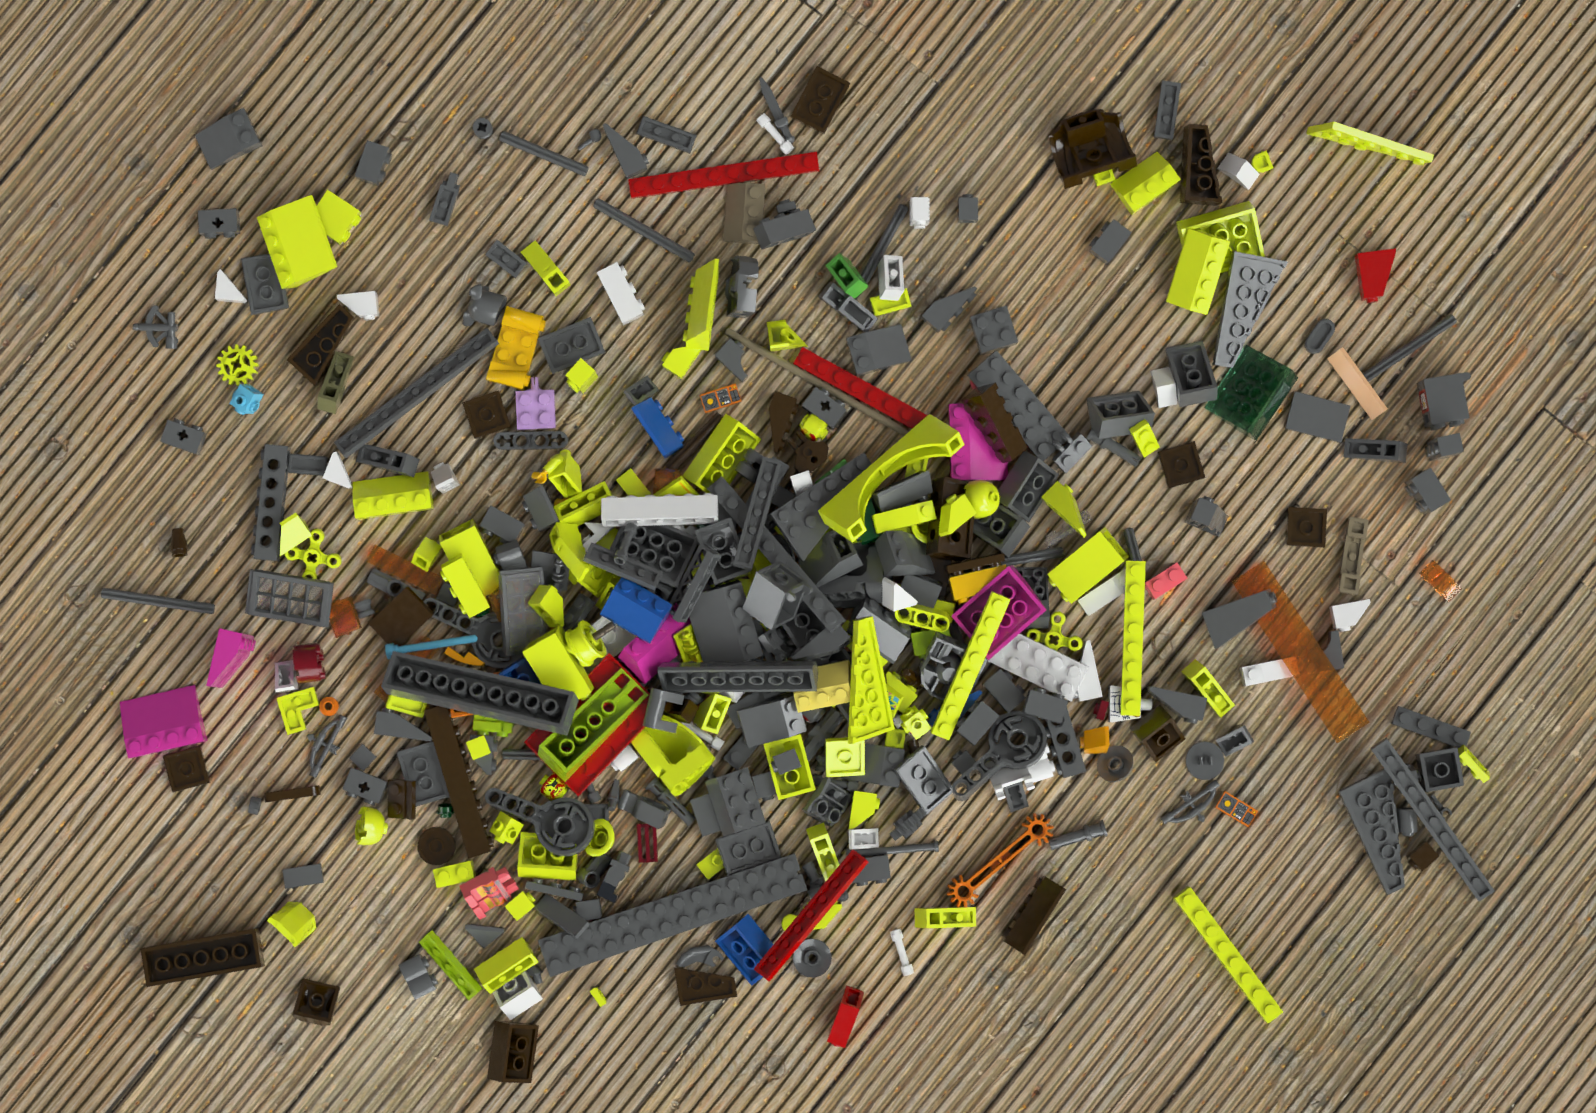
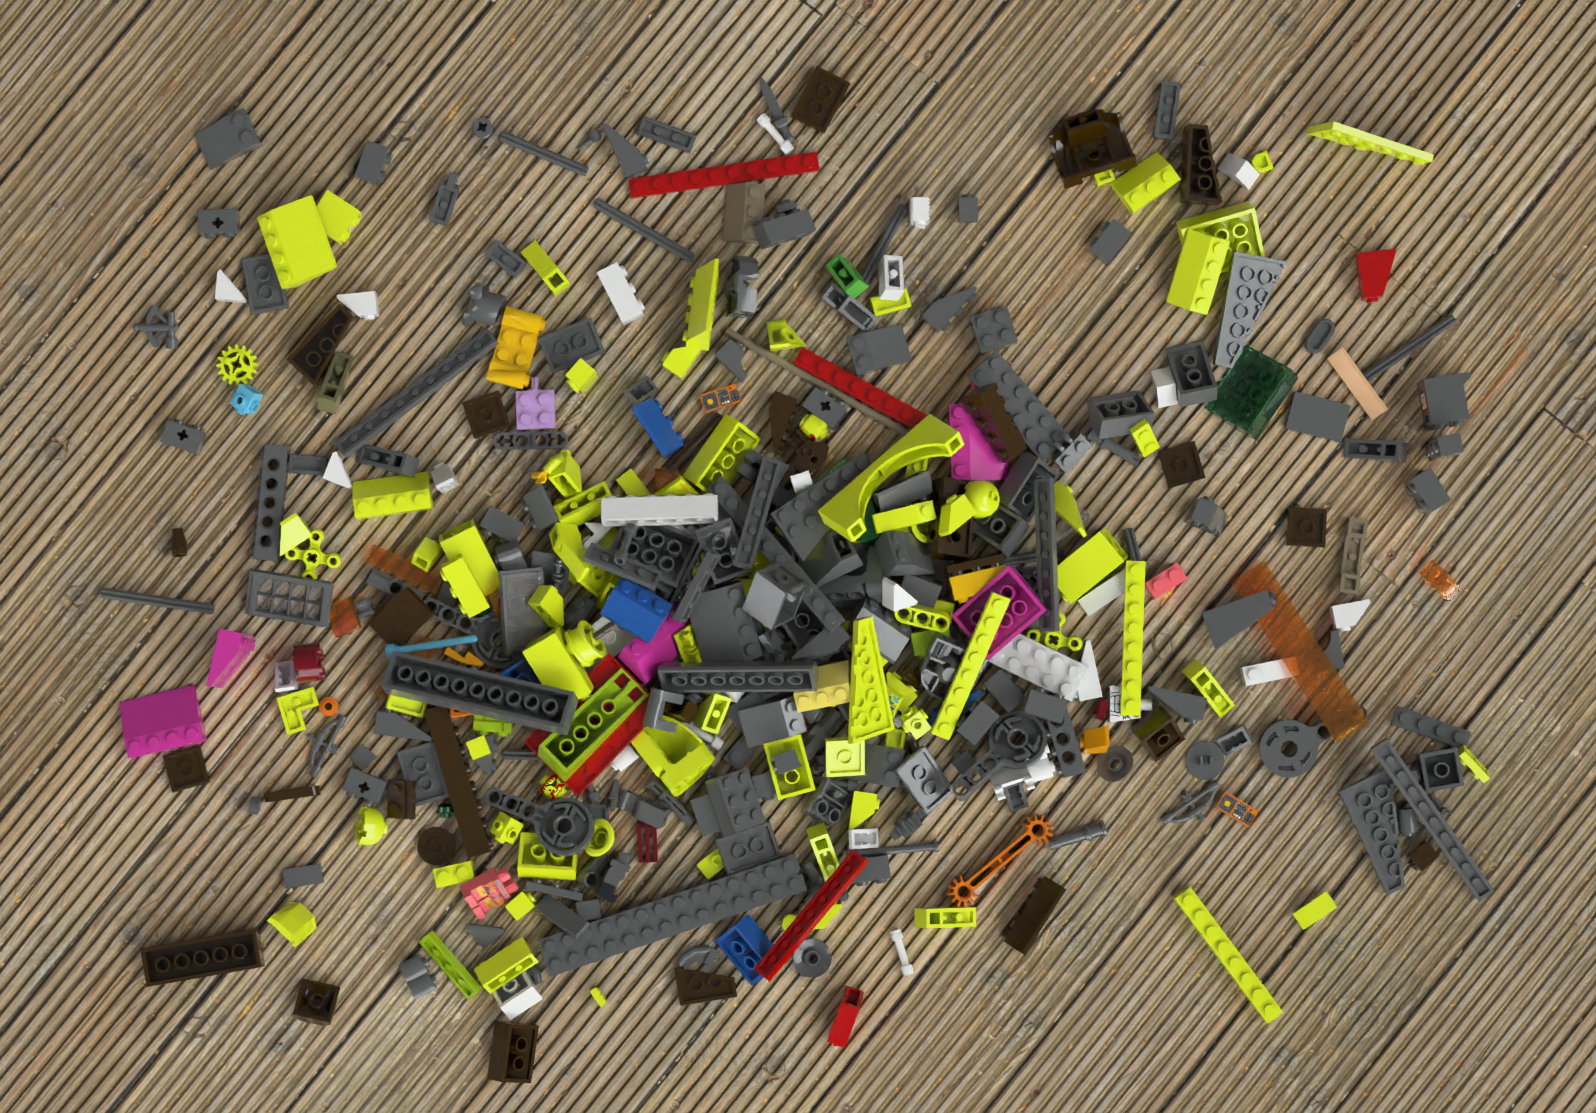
(1046, 553): none -> dark grey plate
(1305, 740): none -> dark grey beam
(1315, 910): none -> neon yellow slope

